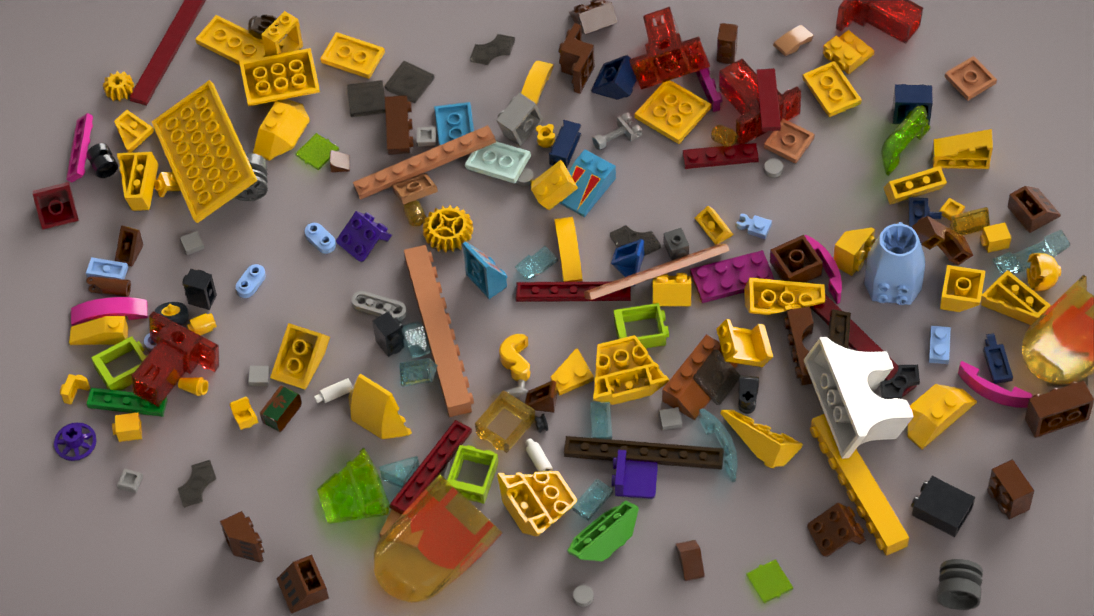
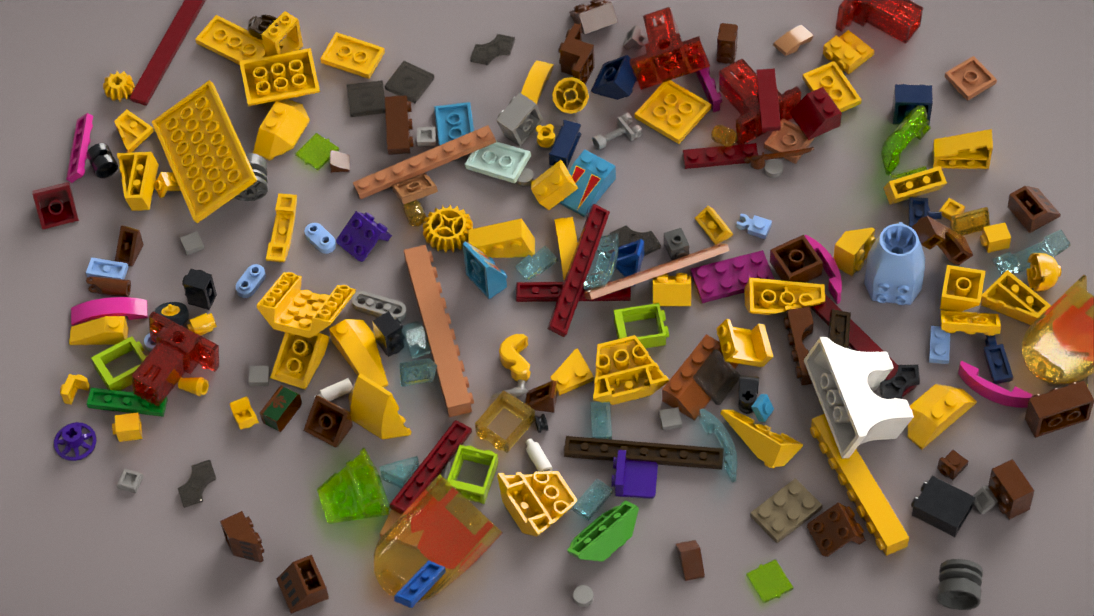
(283, 228): none -> yellow slope
(299, 310): none -> yellow slope
(328, 422): none -> reddish brown slope
(359, 349): none -> yellow wedge
(419, 584): none -> blue tile
(504, 239): none -> yellow wedge
(570, 95): none -> yellow cylinder
(578, 270): none -> dark red tile
(606, 262): none -> clear light blue slope
(633, 38): none -> light grey tile
(758, 161): none -> reddish brown sword
(762, 407): none -> dark azure plate
(786, 510): none -> dark tan plate
(816, 114): none -> dark red slope
(908, 172): none -> clear neon green piece
(952, 464): none -> reddish brown bracket
(970, 322): none -> yellow plate
(984, 499): none -> light grey tile

